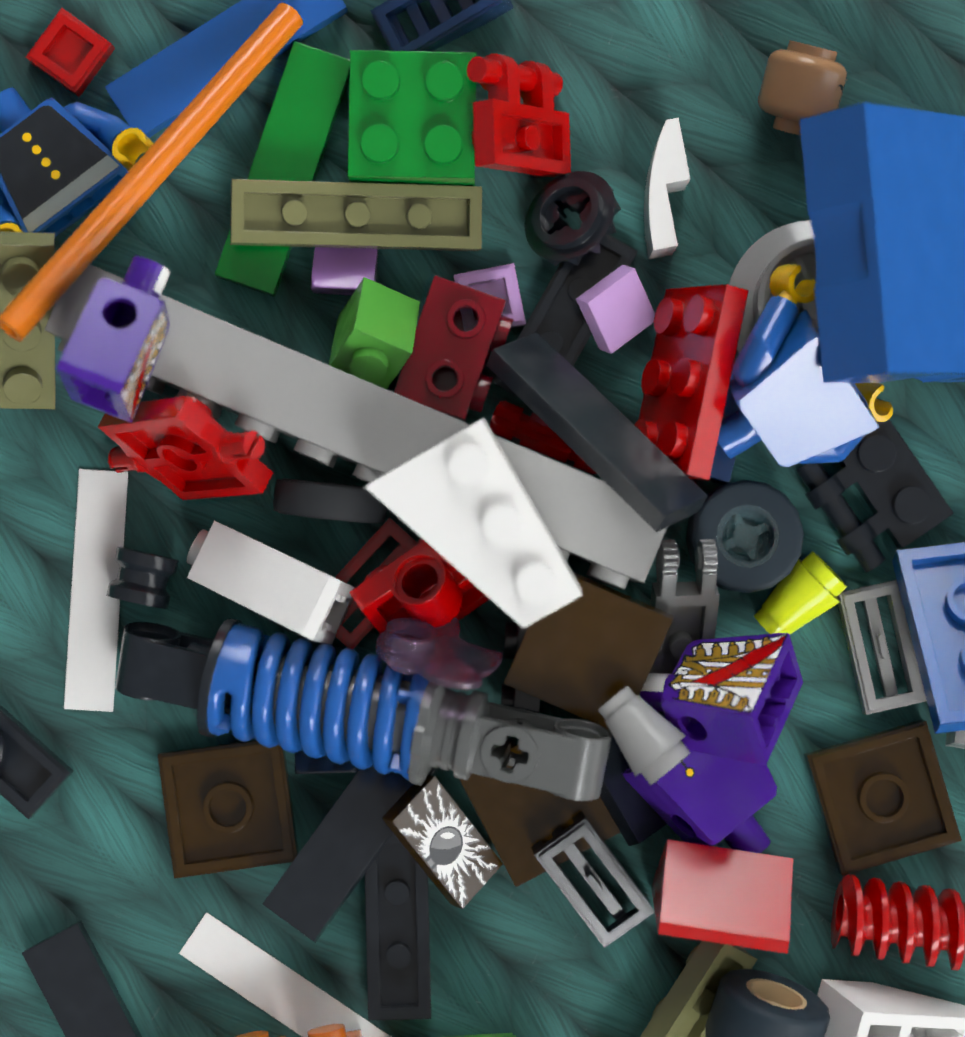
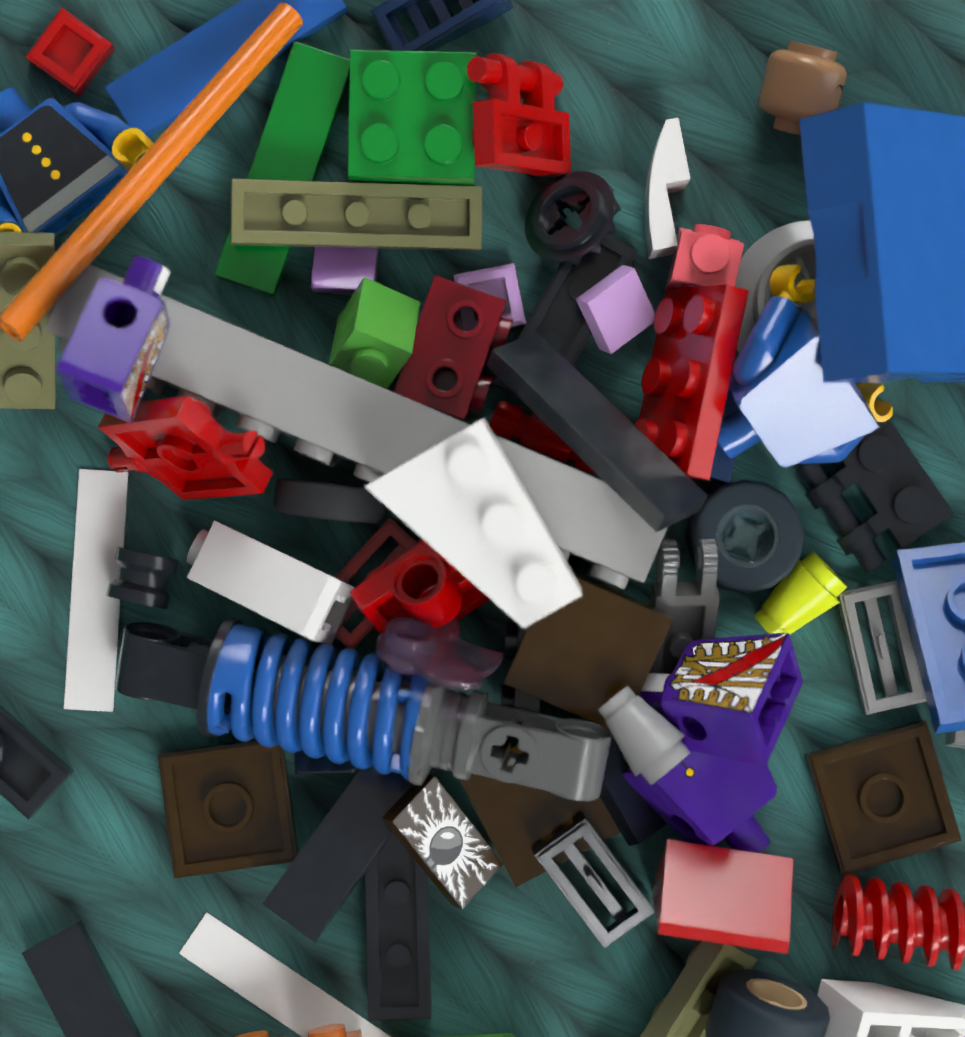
(704, 258): none -> coral brick

